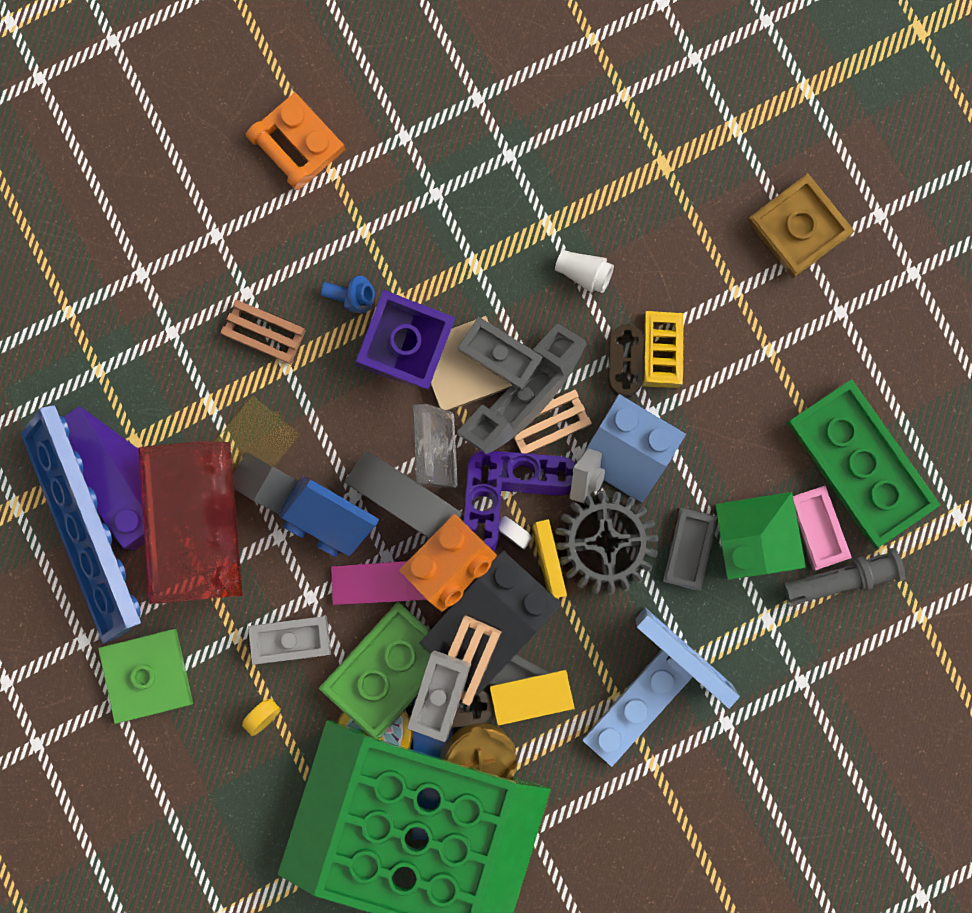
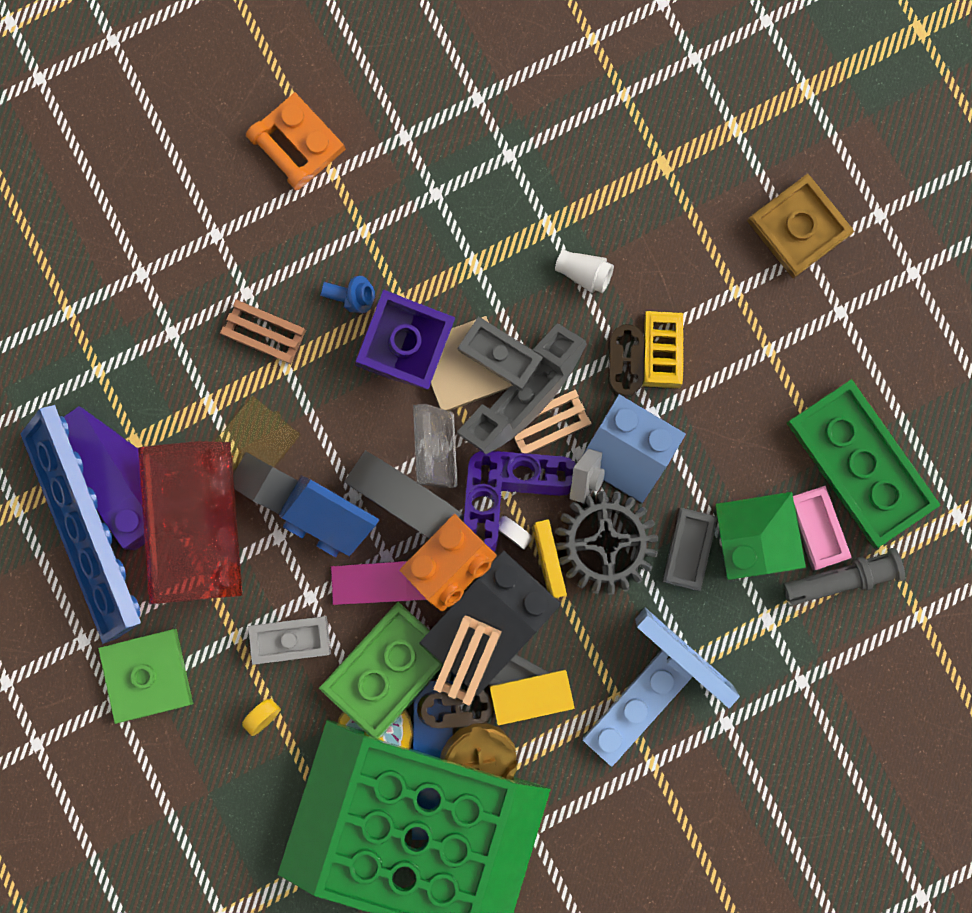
(439, 696): light grey plate -> none

